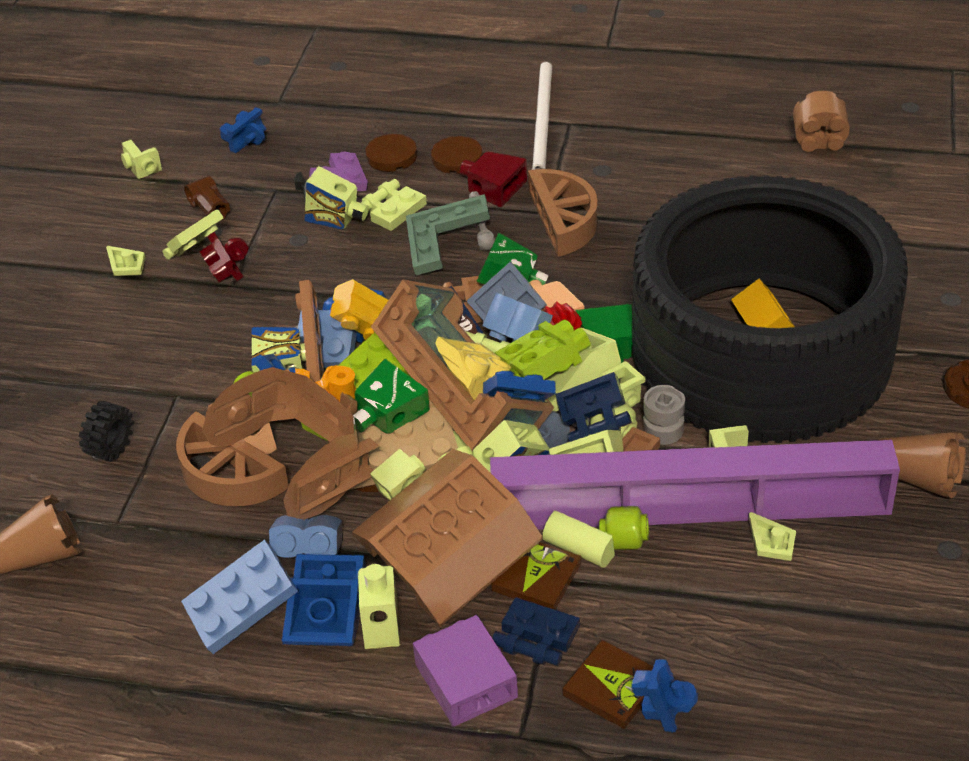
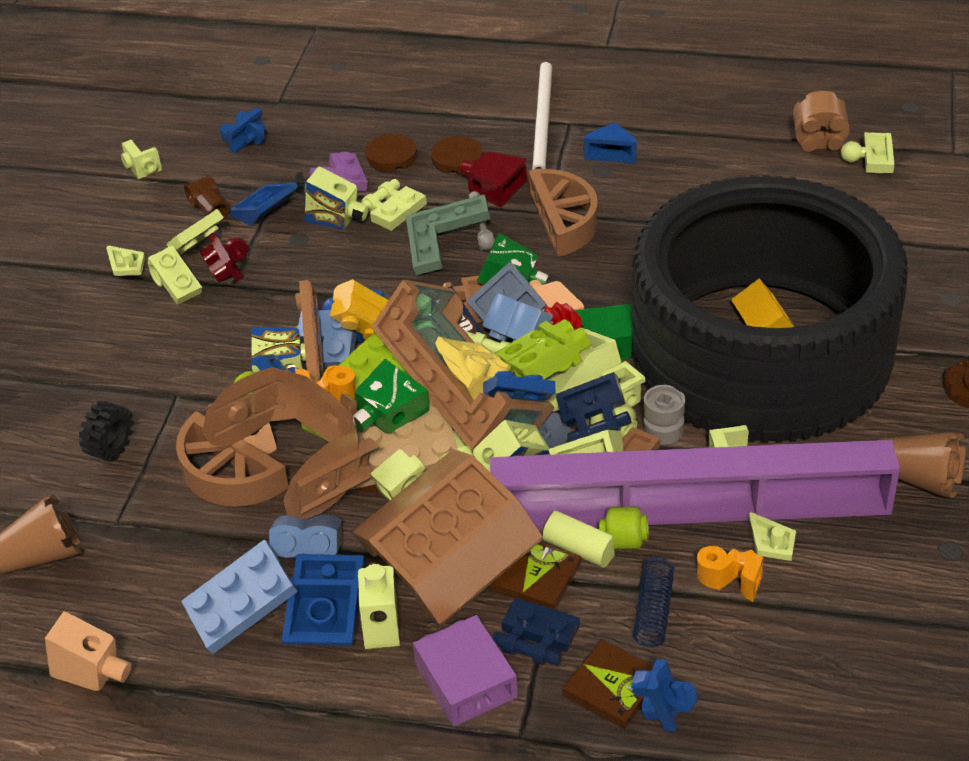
(83, 654): none -> light nougat torso
(172, 273): none -> yellowish green plate
(262, 202): none -> blue slope
(610, 145): none -> blue slope
(637, 627): none -> dark blue piece
(719, 569): none -> light orange leg
(876, 151): none -> yellowish green plate

